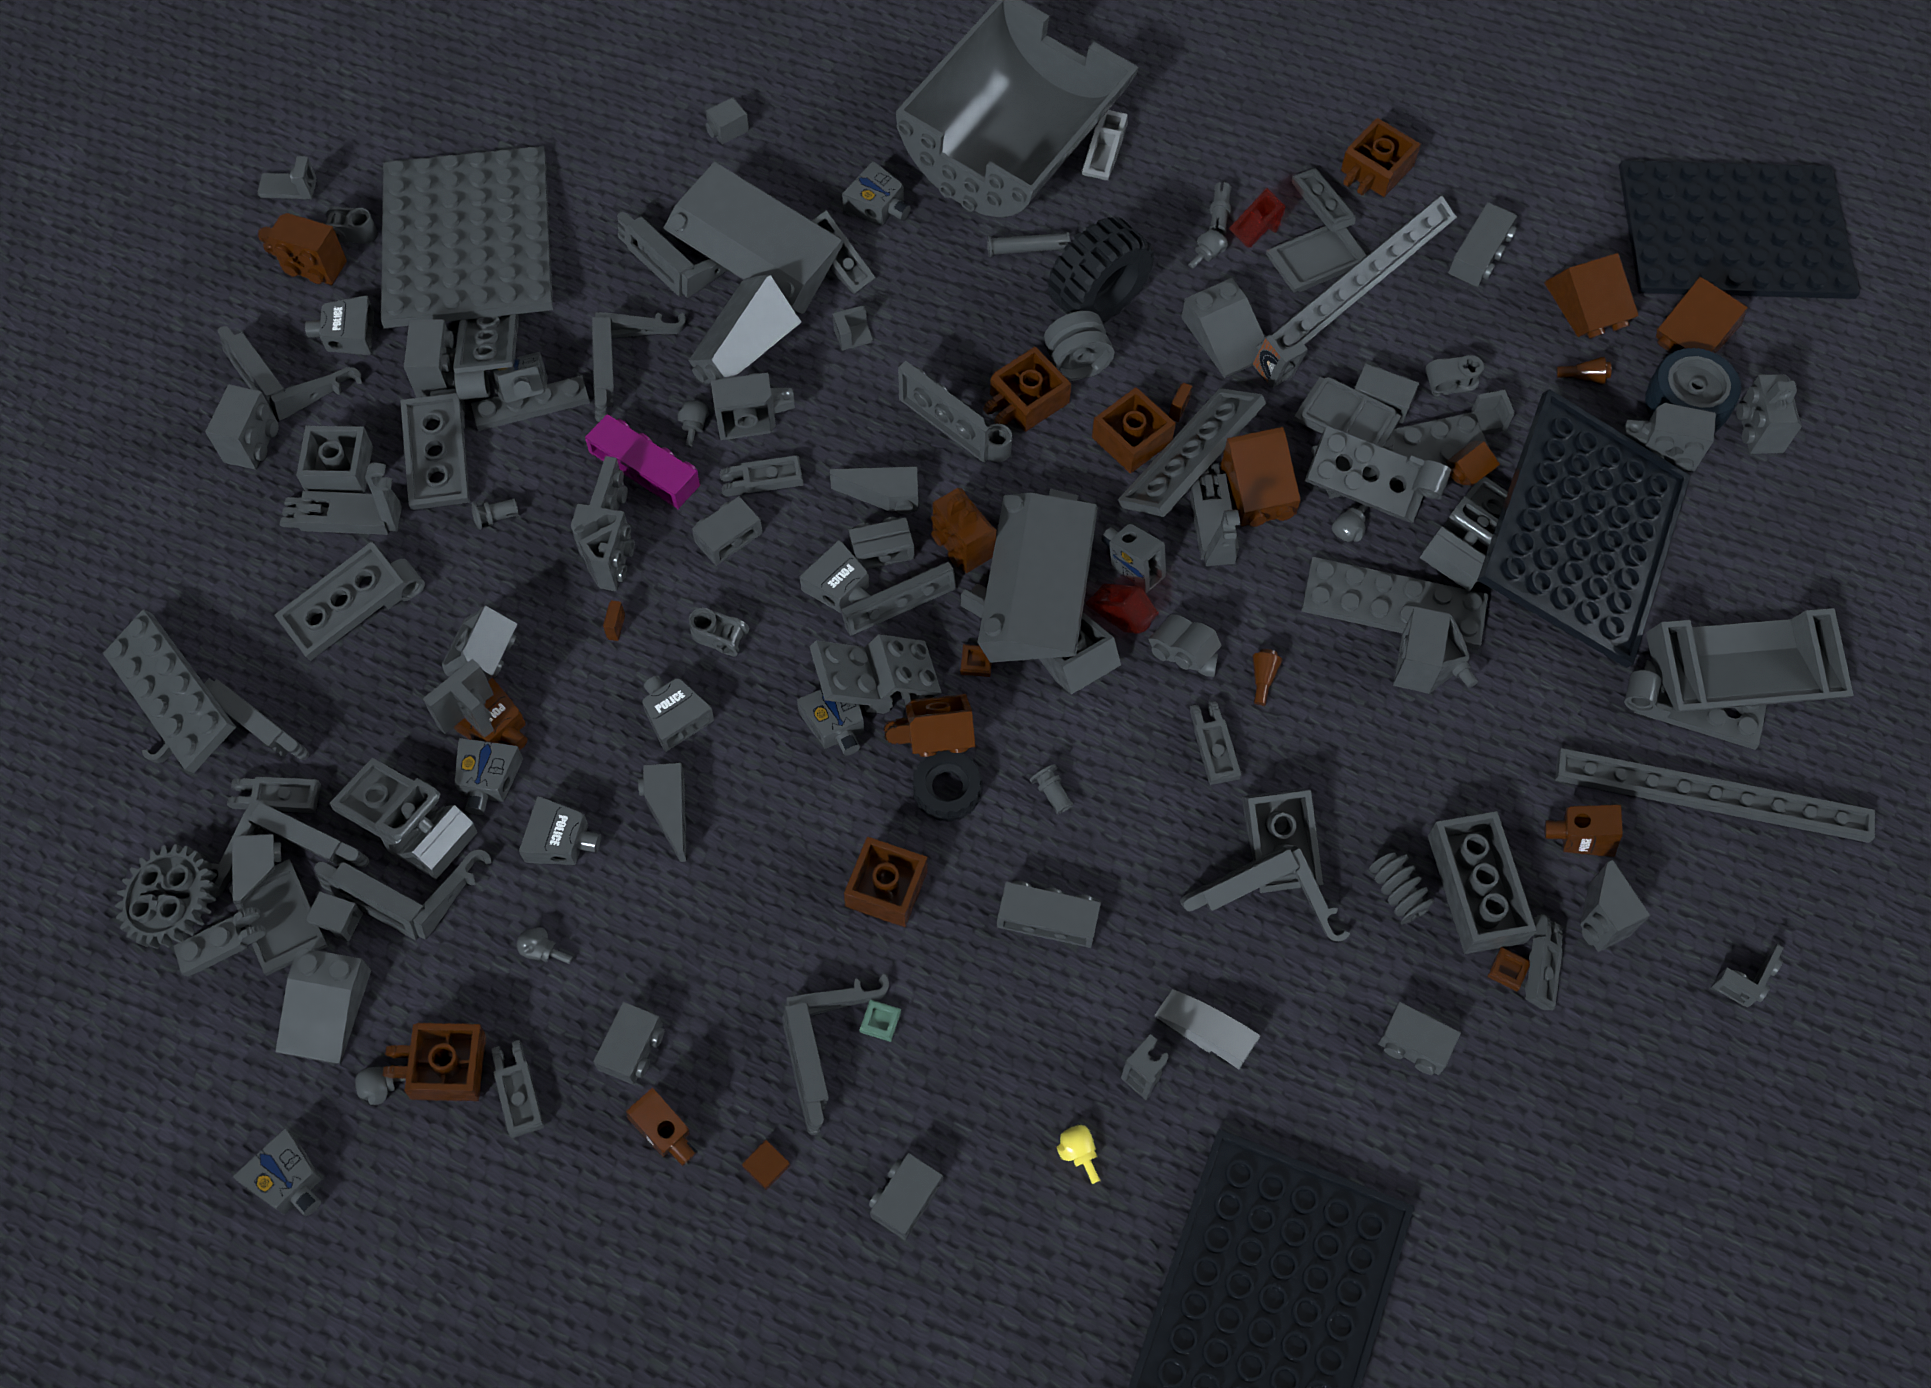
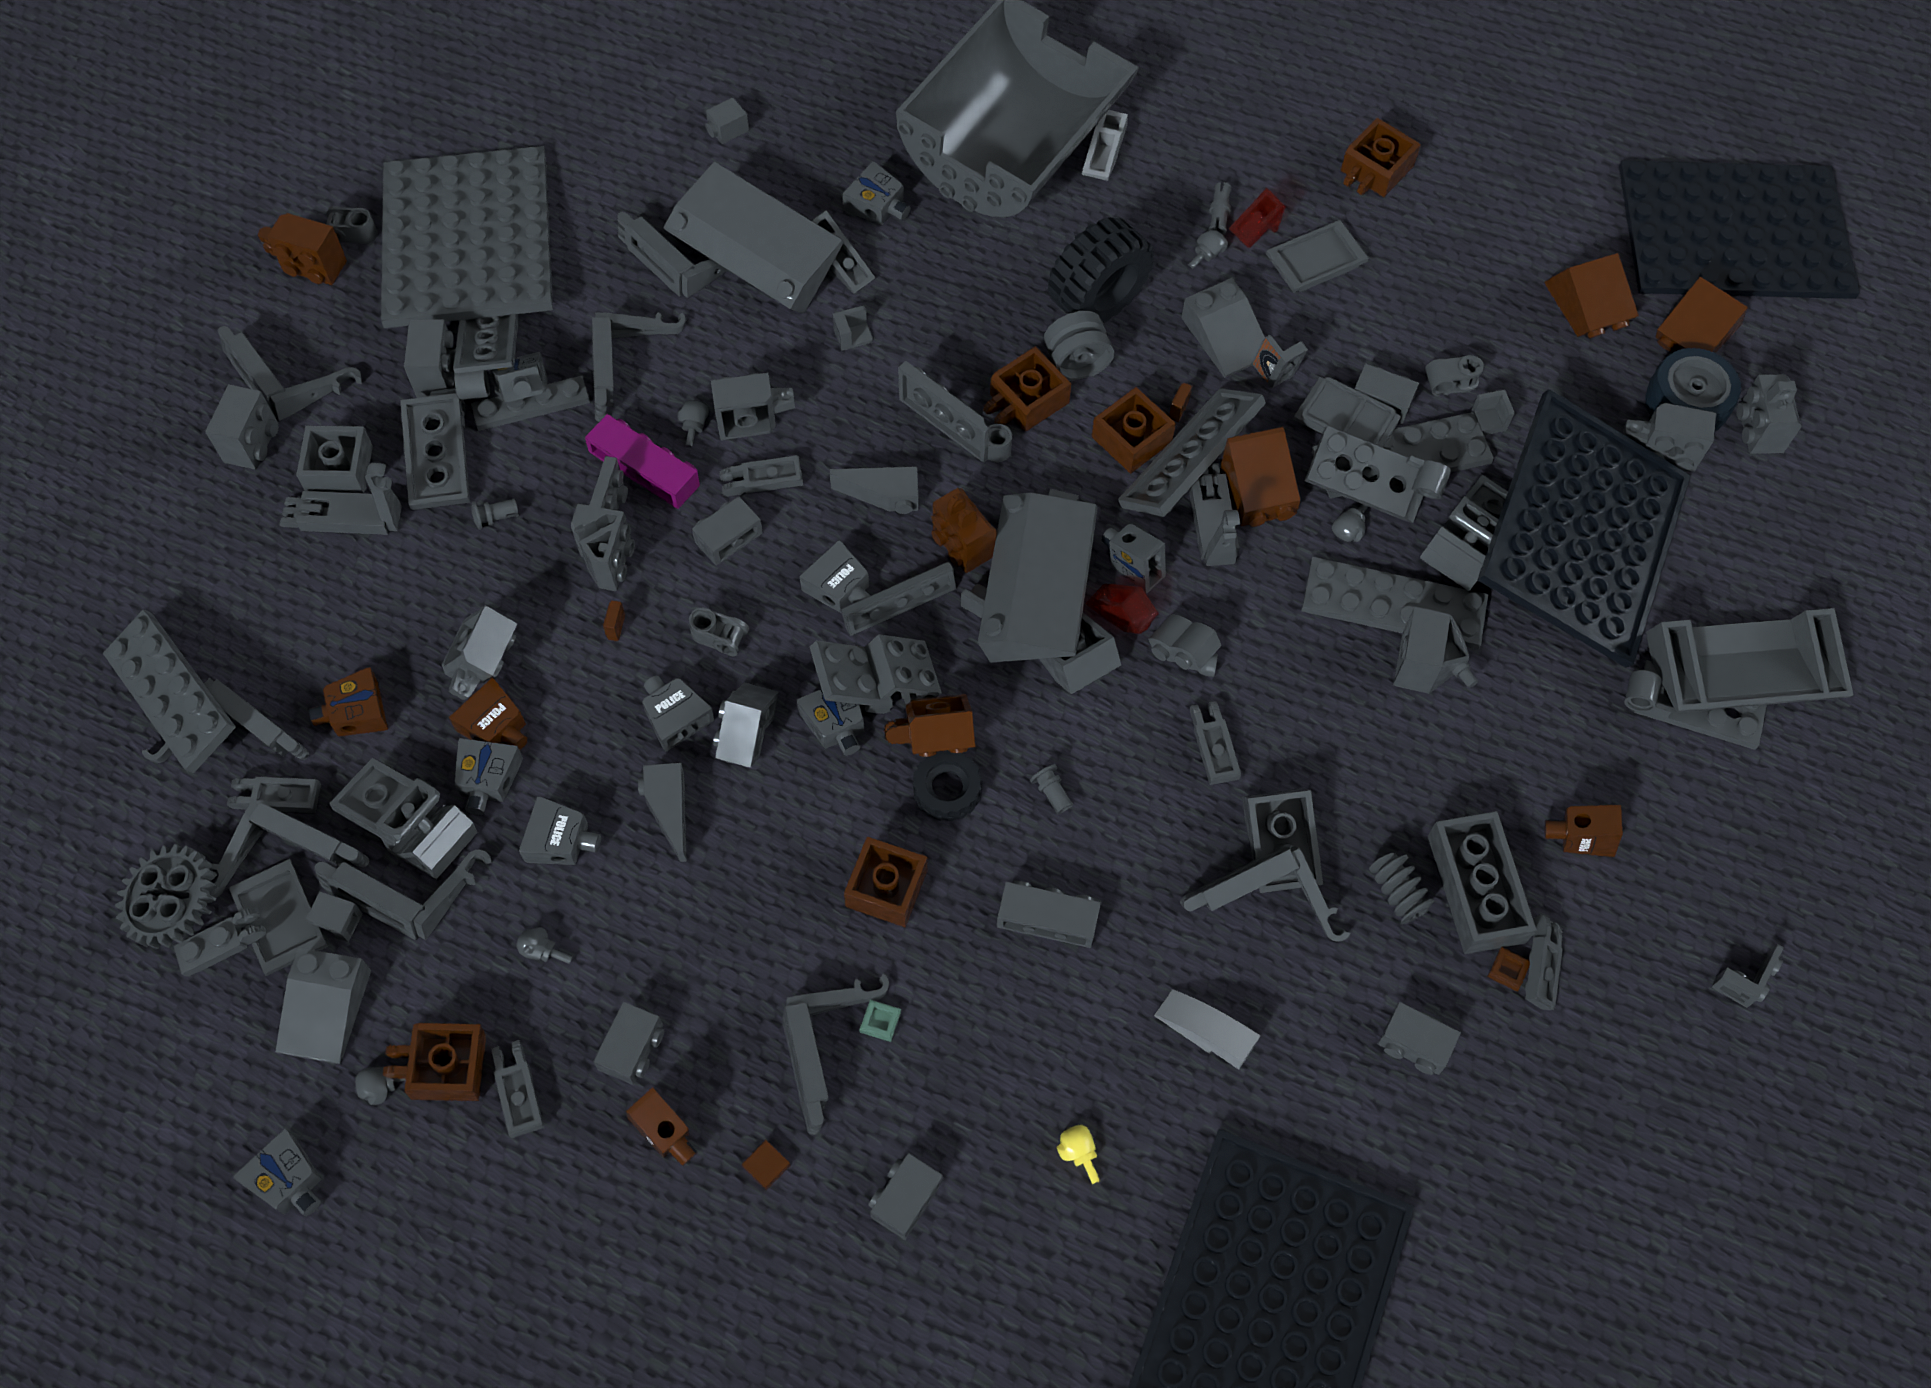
(252, 863): dark grey slope -> none
(296, 185): dark grey bracket -> none
(344, 326): dark grey torso -> none
(352, 705): none -> reddish brown torso
(389, 585): dark grey hinge -> none
(461, 698): dark grey bracket -> none
(743, 724): none -> brick
(744, 330): slope -> none
(881, 542): dark grey brick -> none
(974, 661): reddish brown tile -> none
(1028, 243): dark grey pin -> none
(1142, 1072): dark grey hinge -> none
(1266, 666): reddish brown cone -> none
(1323, 200): dark grey tile -> none
(1364, 275): dark grey plate -> none
(1472, 463): reddish brown brick -> none
(1484, 245): dark grey brick -> none
(1593, 370): reddish brown cone -> none
(1611, 909): dark grey slope -> none
(1715, 795): dark grey plate -> none

